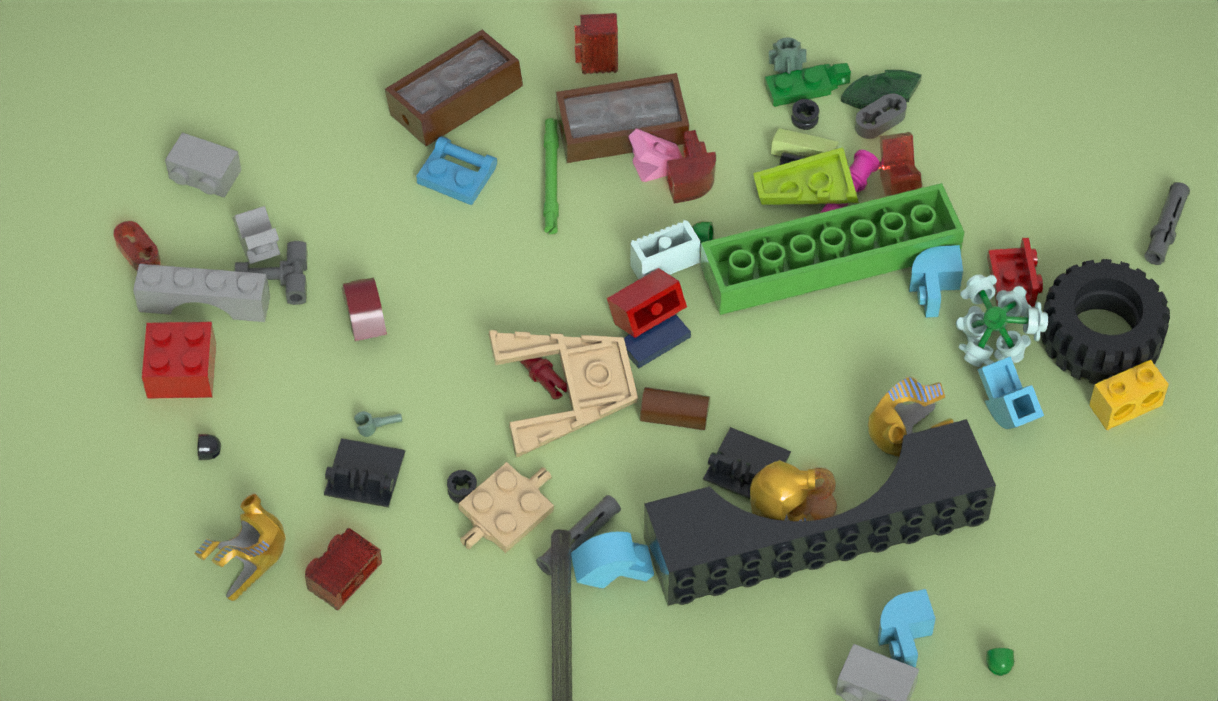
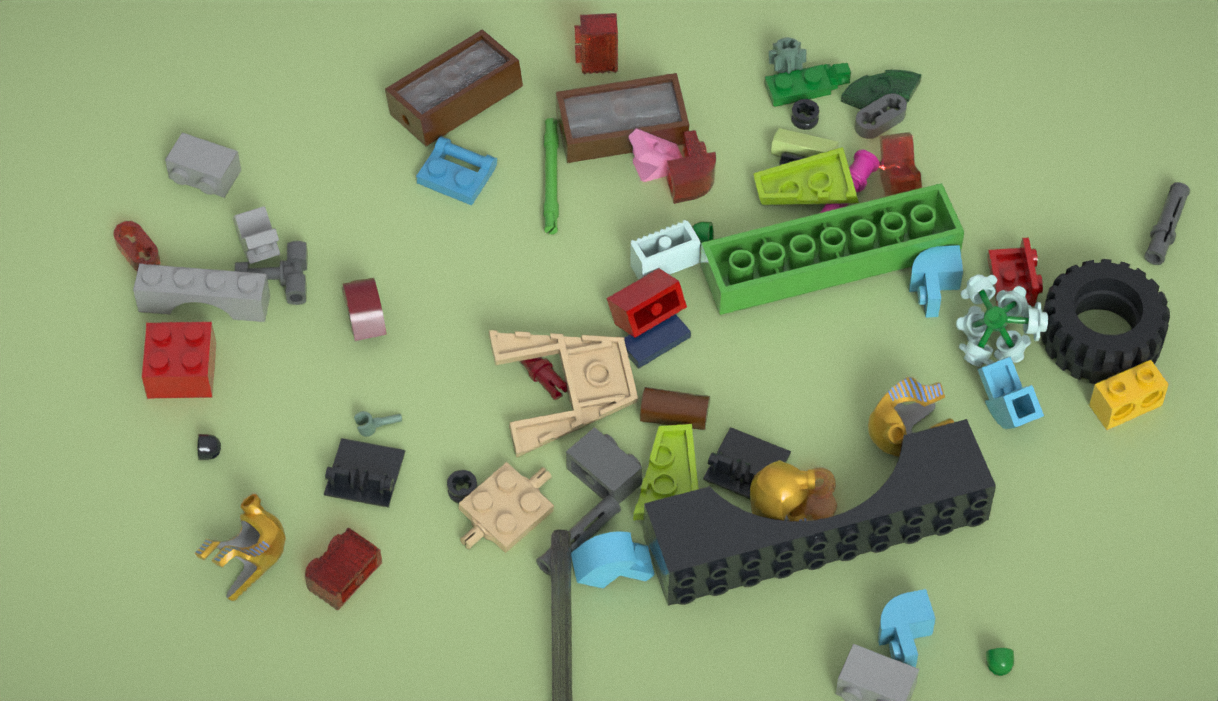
(604, 466): none -> dark grey brick
(670, 466): none -> lime wing

